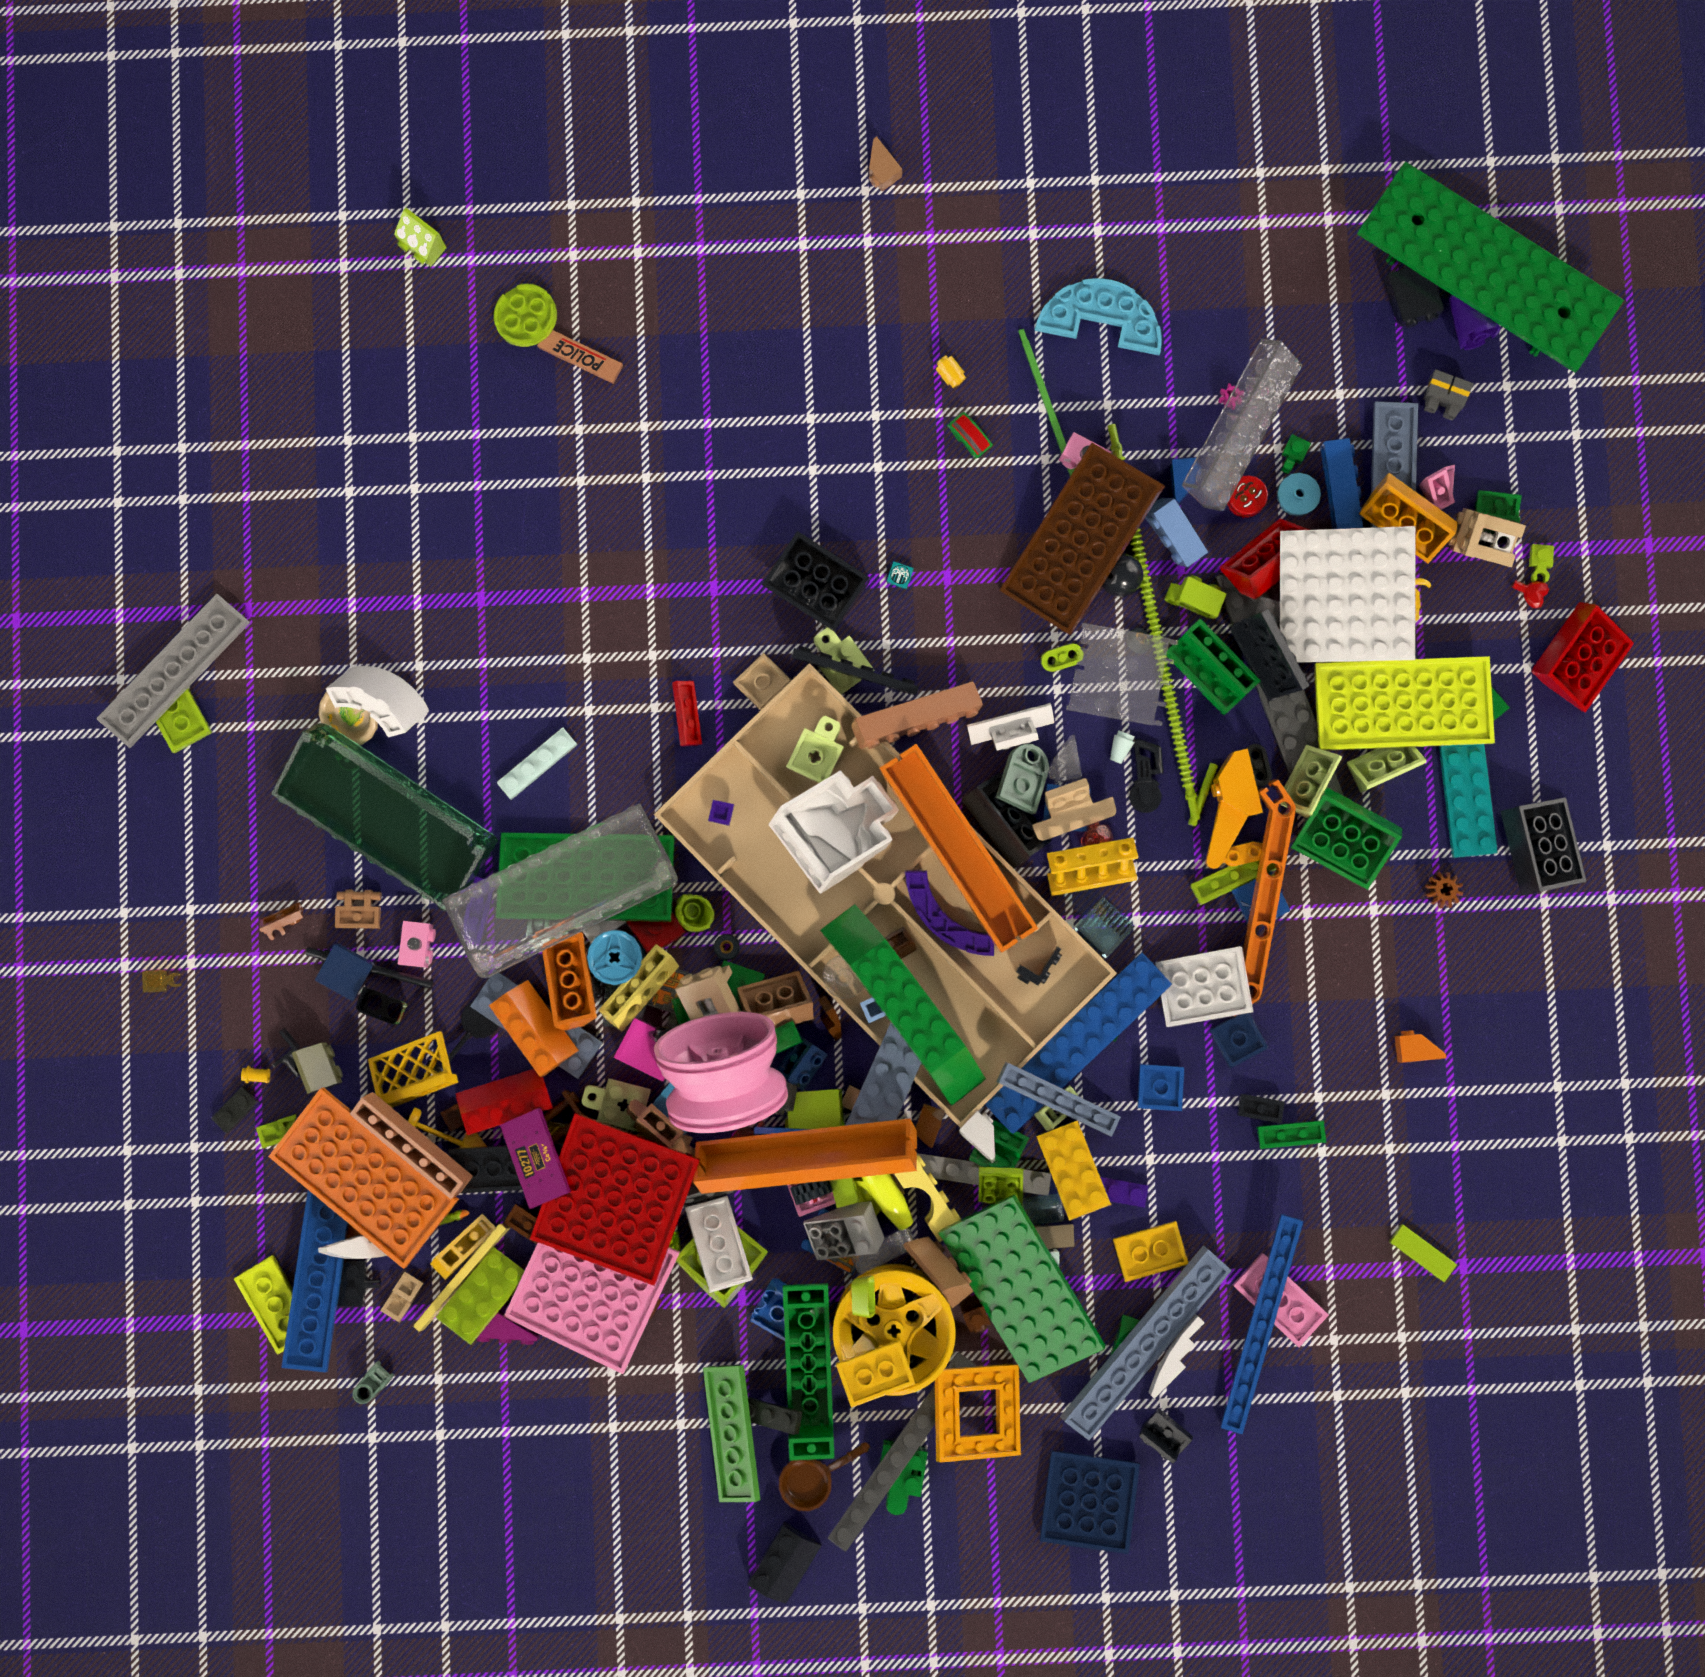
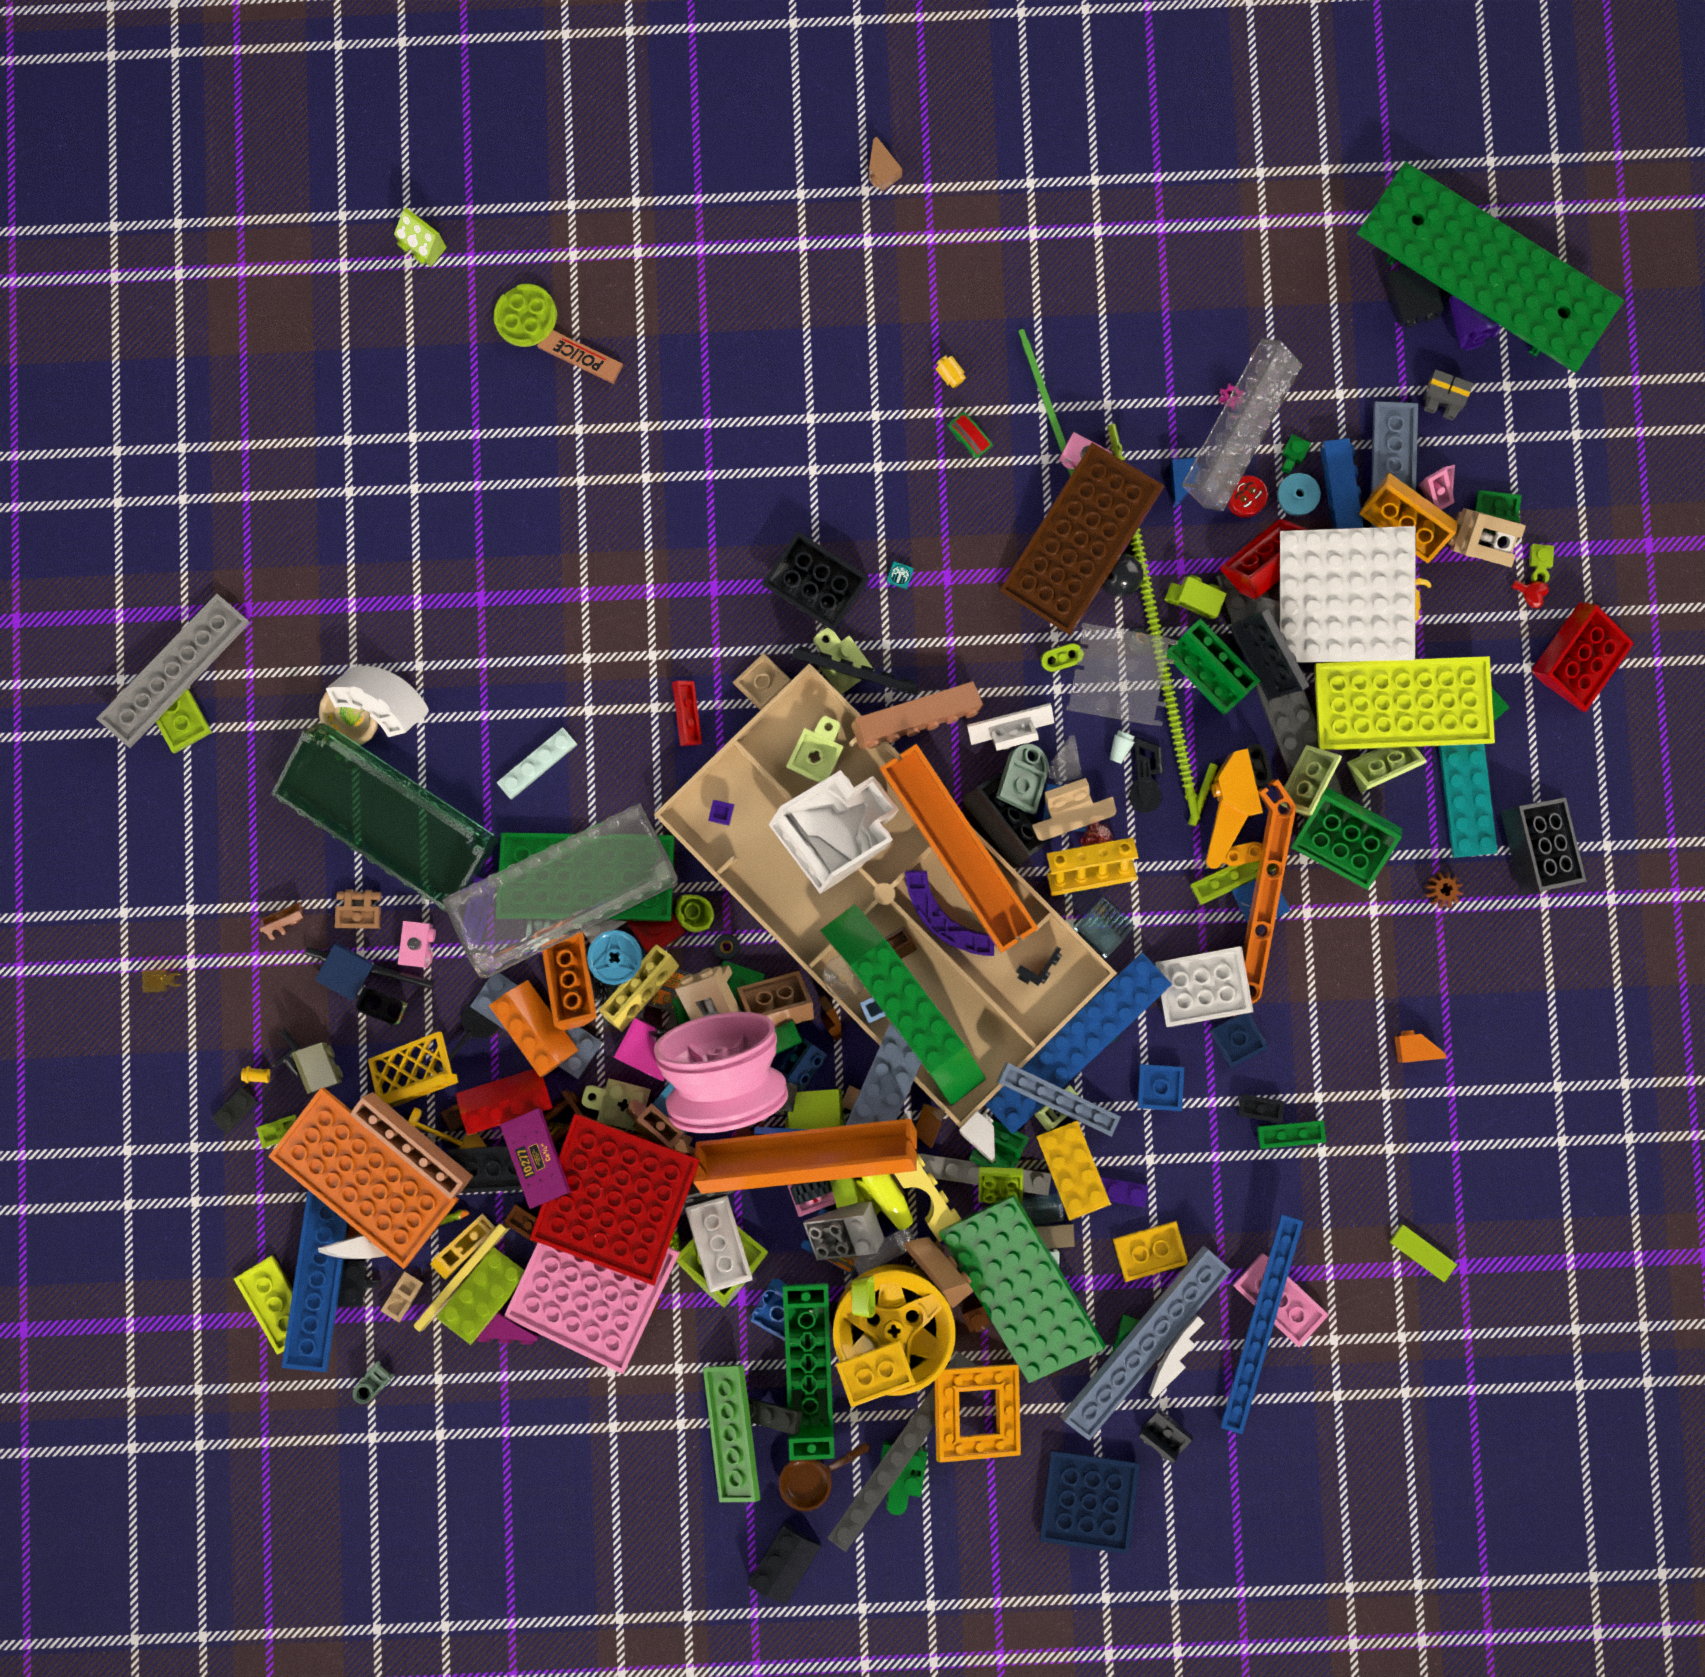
(1104, 303): medium azure plate -> none
(1175, 532): medium blue wedge -> none

